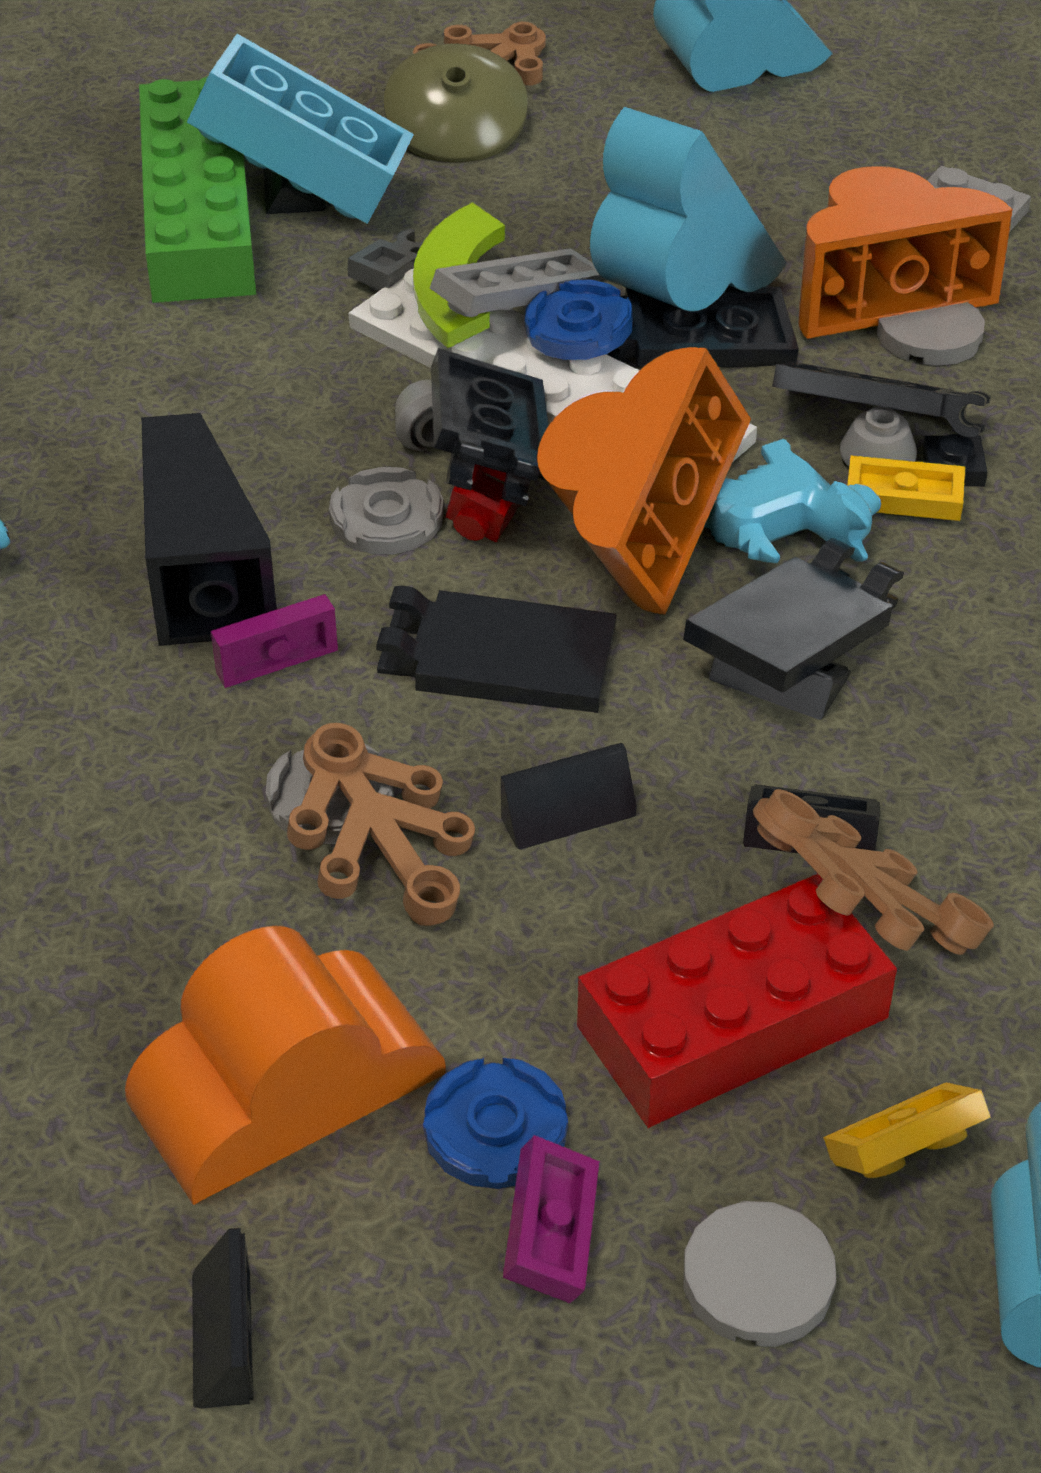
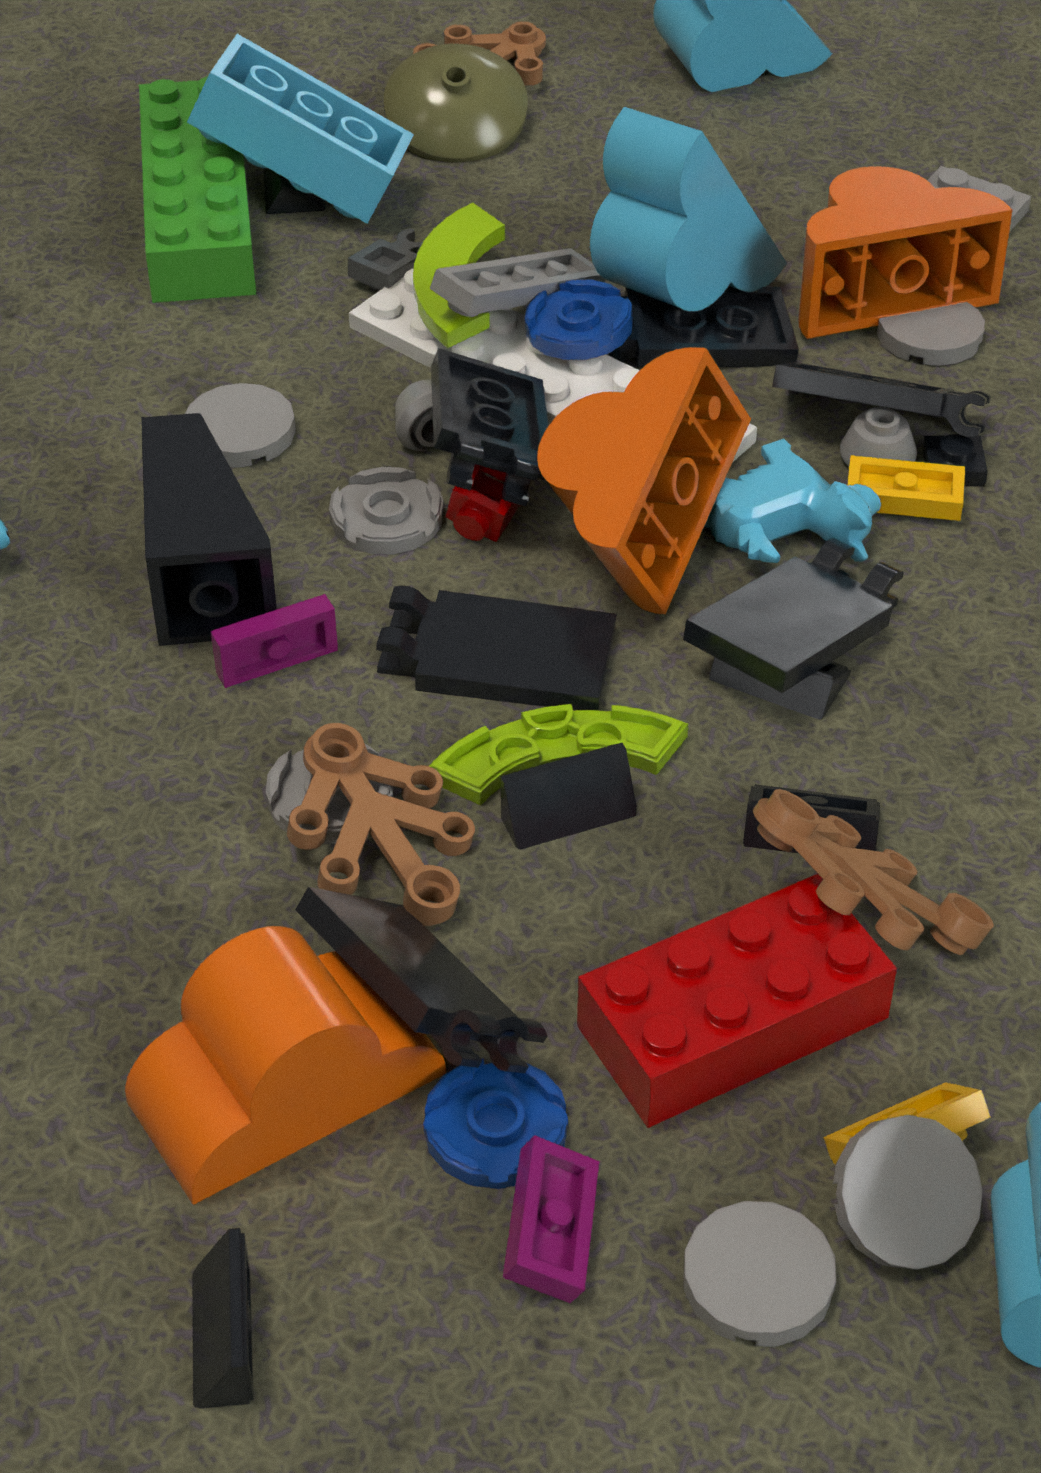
(247, 421): none -> light grey tile
(419, 978): none -> black tile
(553, 733): none -> lime tile
(907, 1192): none -> light grey tile

